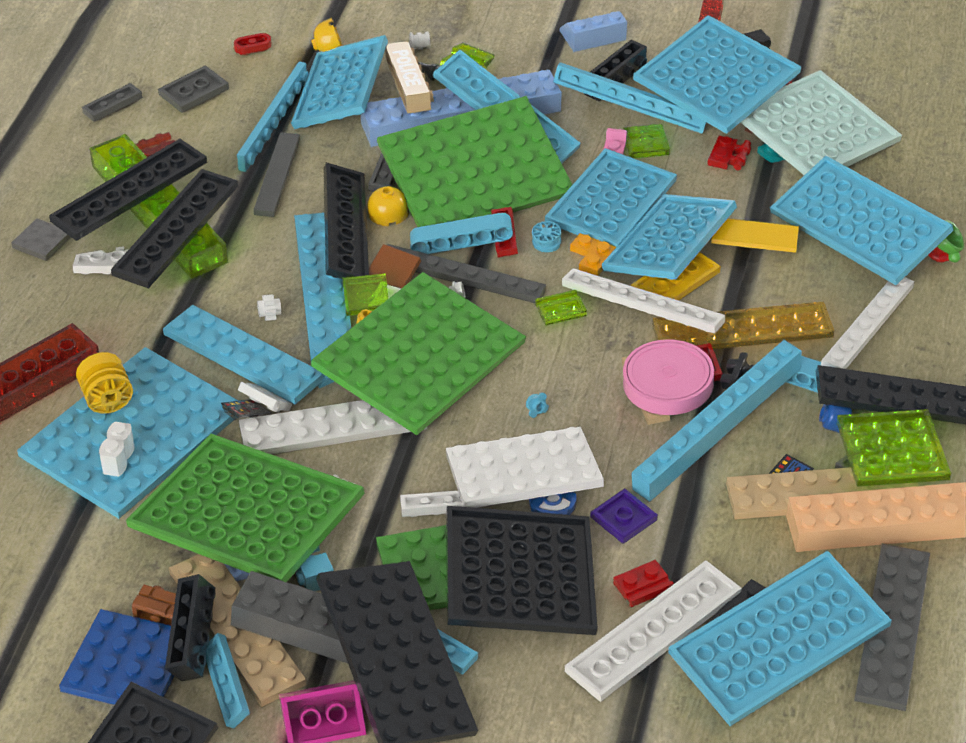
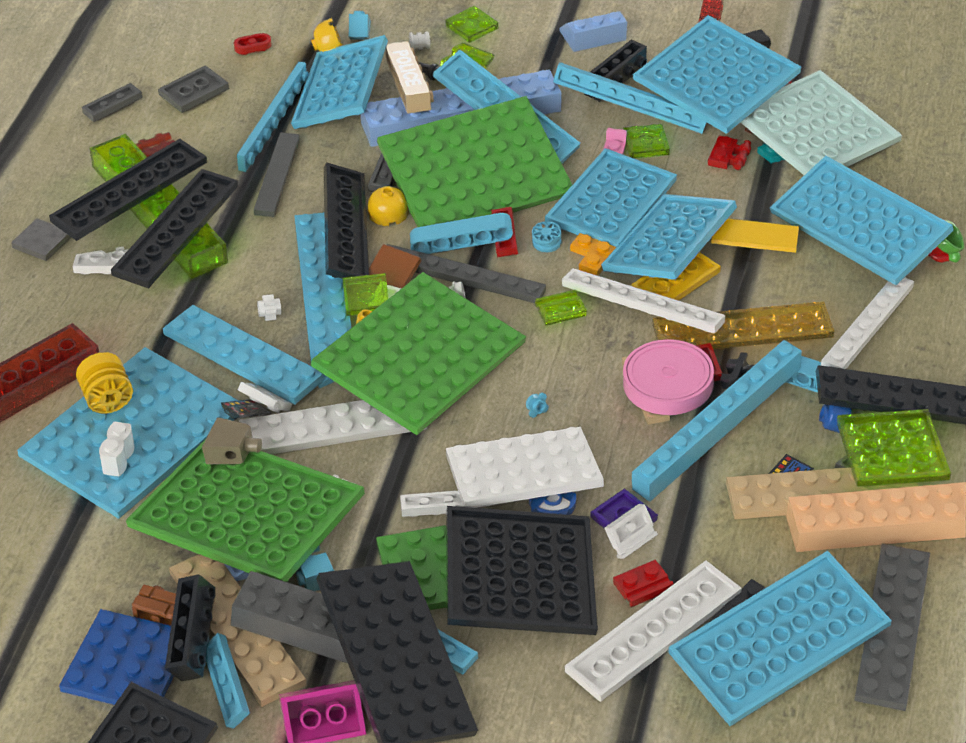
(229, 442): none -> dark tan torso
(359, 26): none -> medium azure slope
(471, 24): none -> clear neon green plate
(631, 531): none -> white plate

